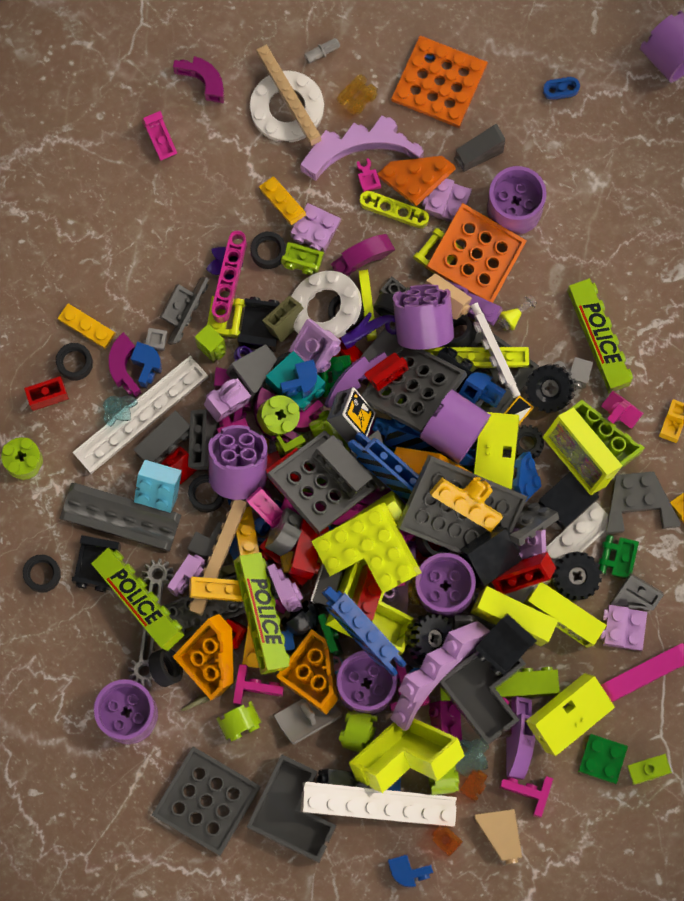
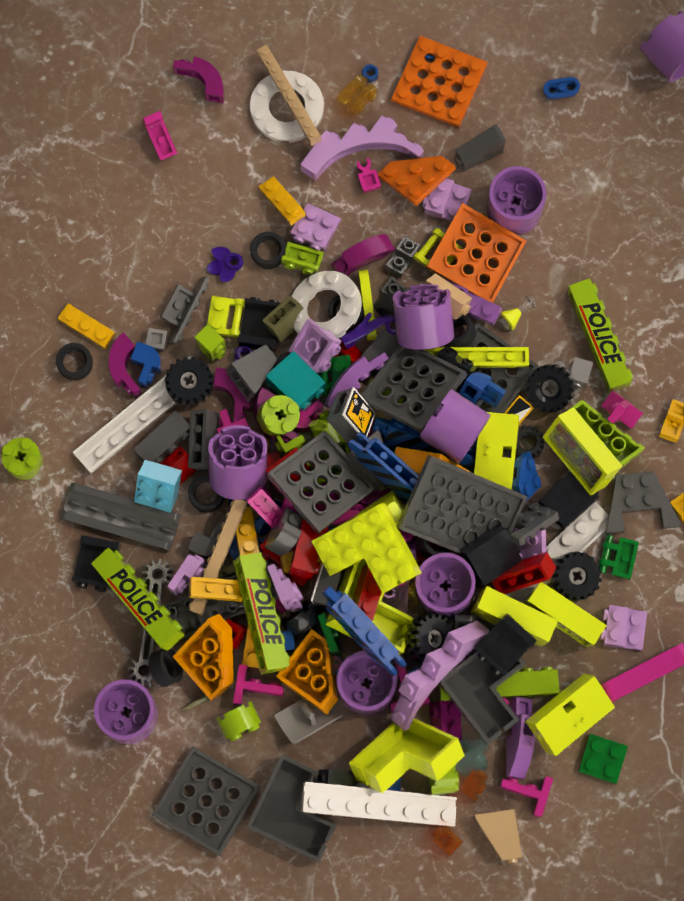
(39, 559): black tyre -> none
(46, 393): red brick -> none
(119, 410): clear light blue plate -> none
(195, 392): none -> black bush
(227, 399): lavender brick -> none
(229, 268): dark pink beam -> none
(305, 383): blue brick -> none
(322, 50): light grey axle -> none
(342, 466): dark grey brick -> none
(358, 731): lime brick -> none
(370, 67): none -> blue axle
(386, 371): red panel -> none
(393, 211): neon yellow beam -> none
(402, 257): none -> dark grey slope
(402, 872): blue brick -> none
(469, 501): yellow plate -> none
(496, 358): white plate -> none
(637, 594): dark grey wing -> none
(649, 769): lime brick -> none

